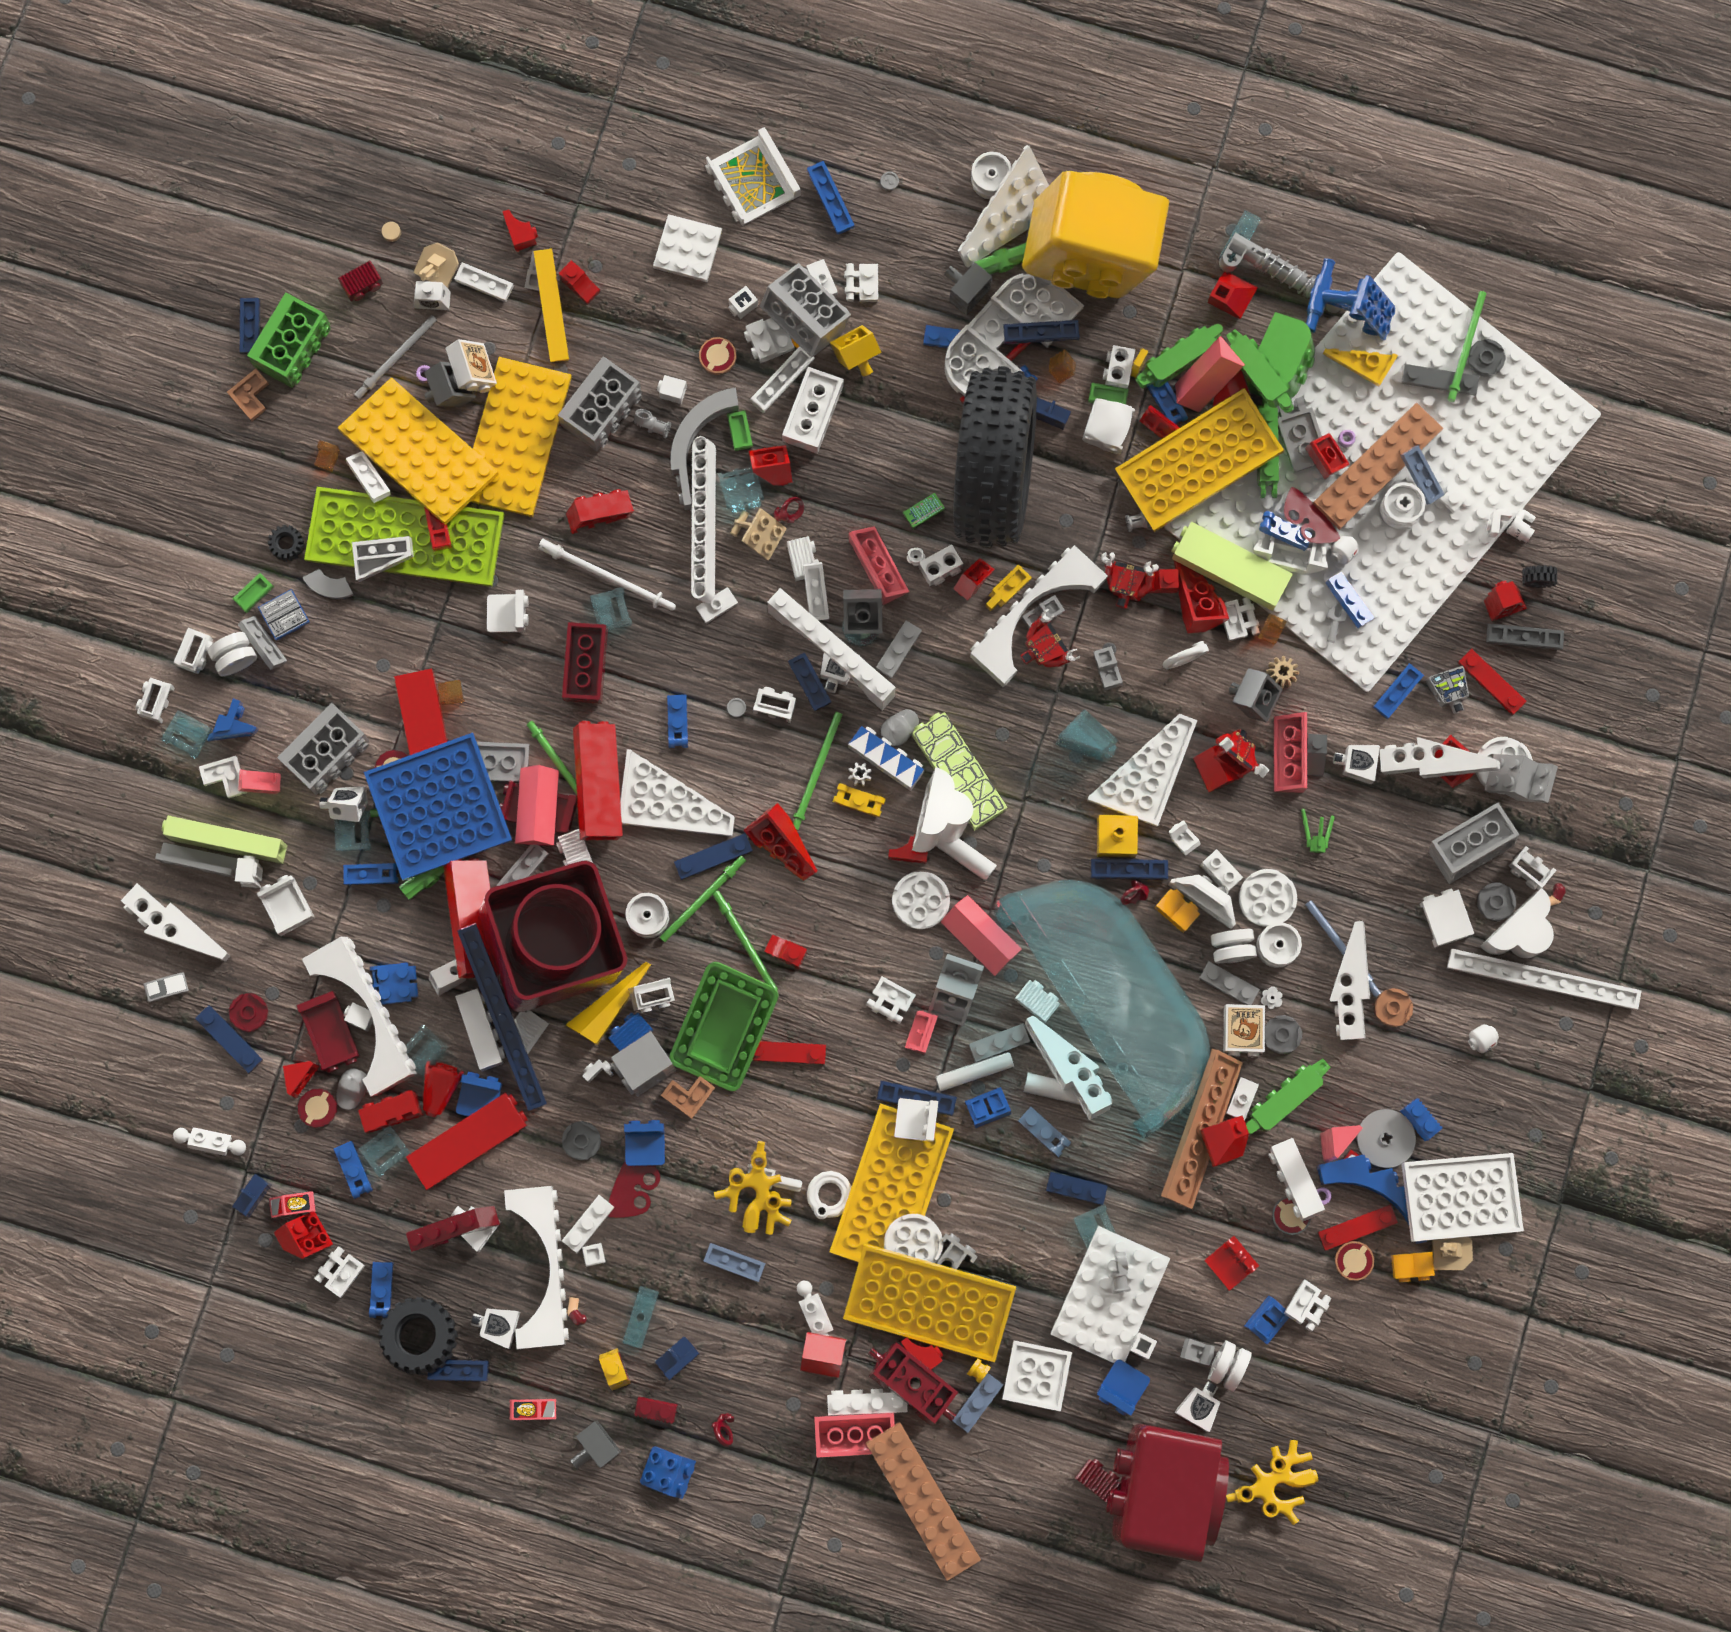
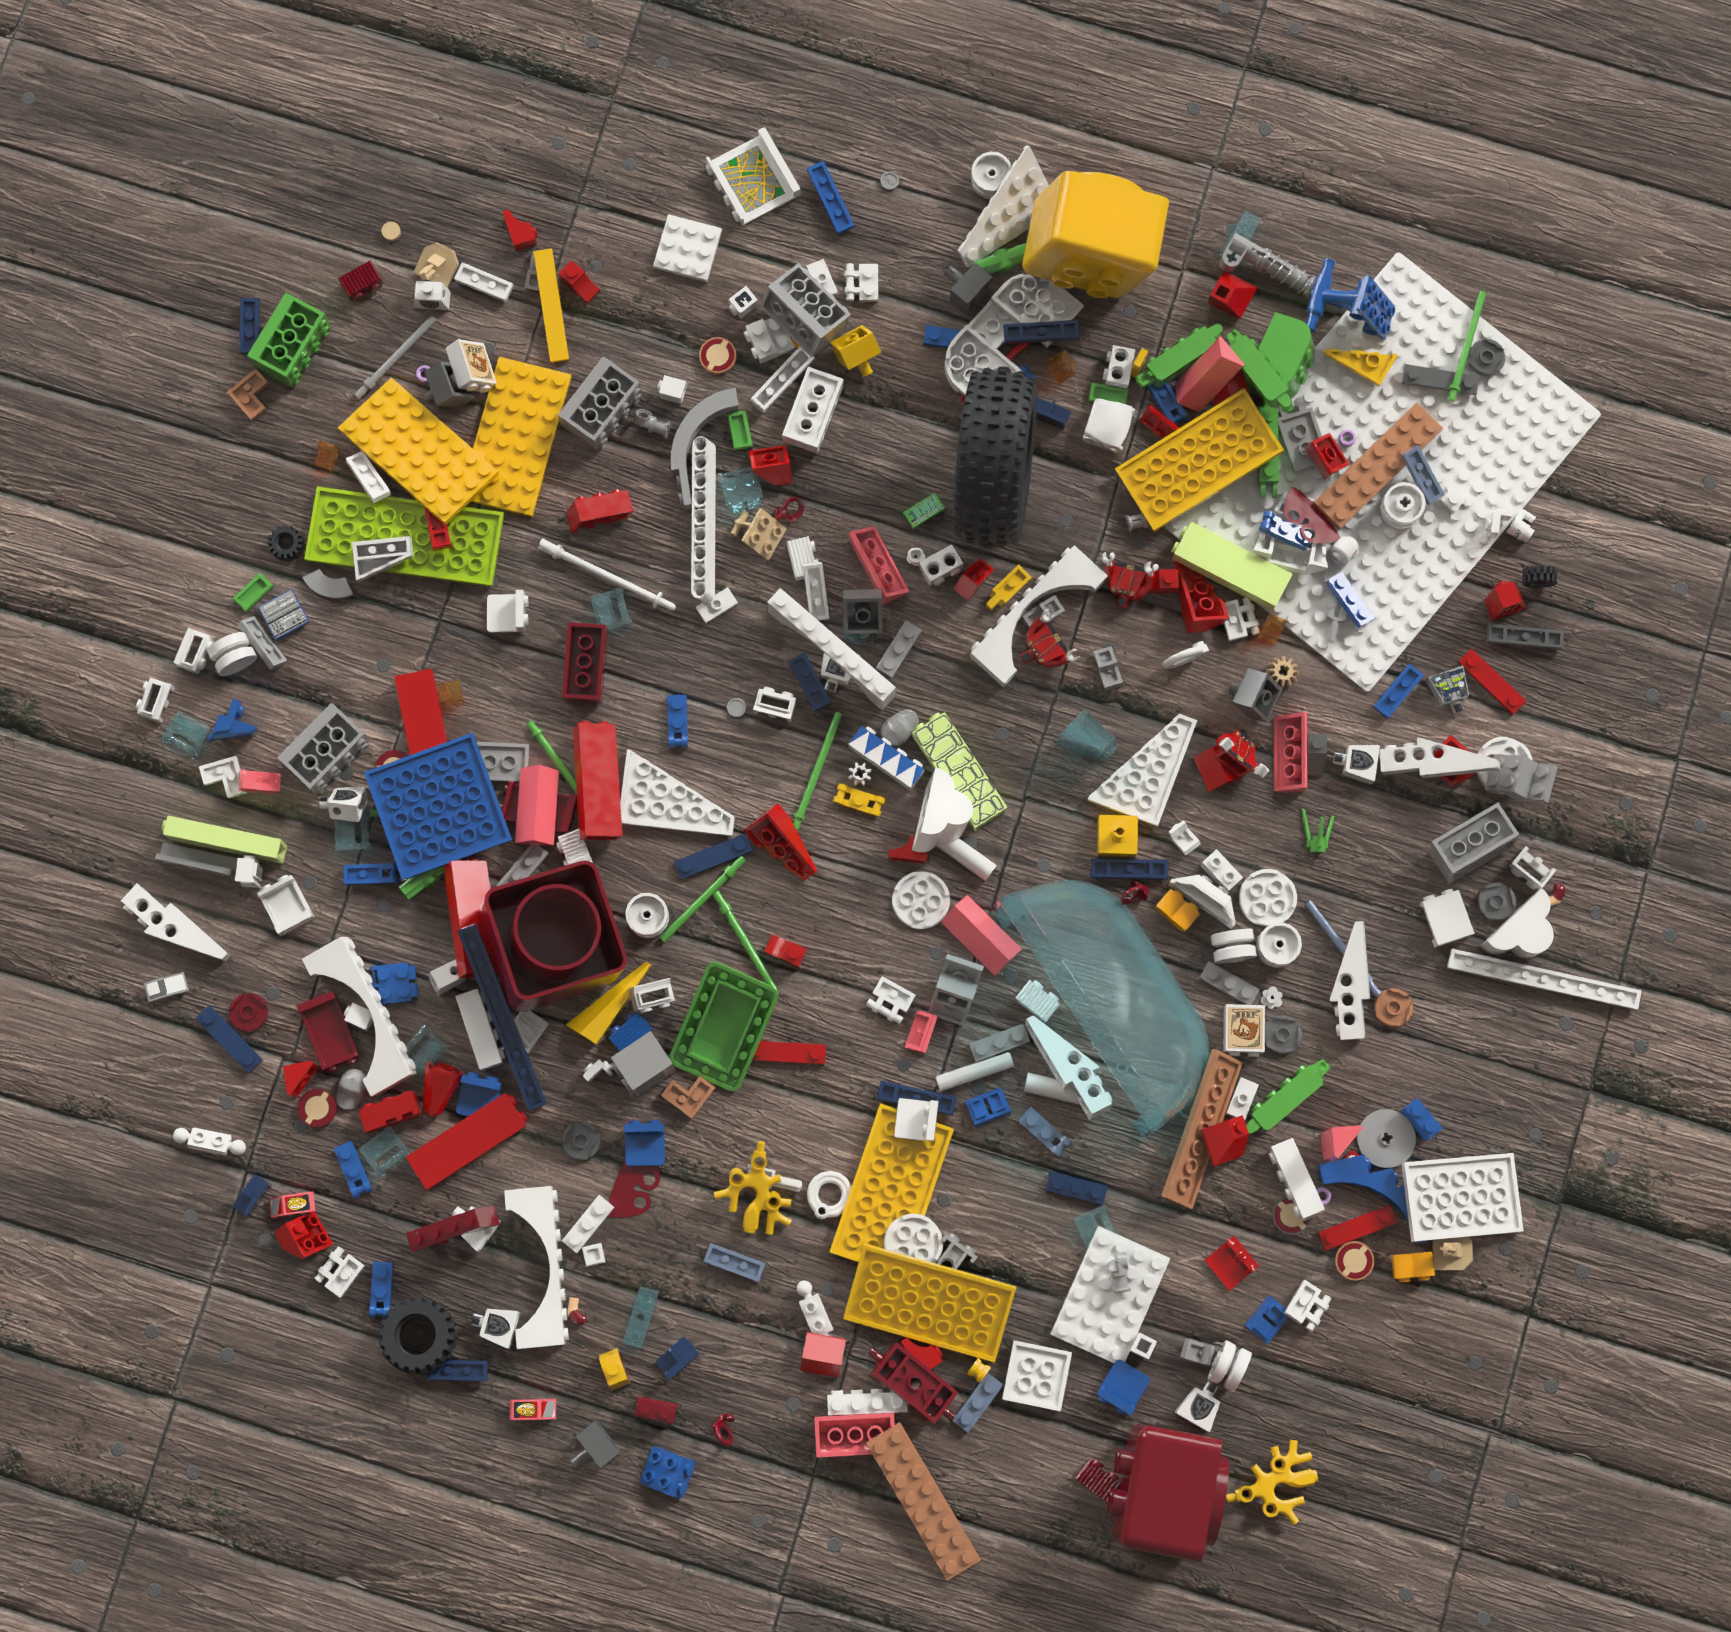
(1483, 1038): white head -> none

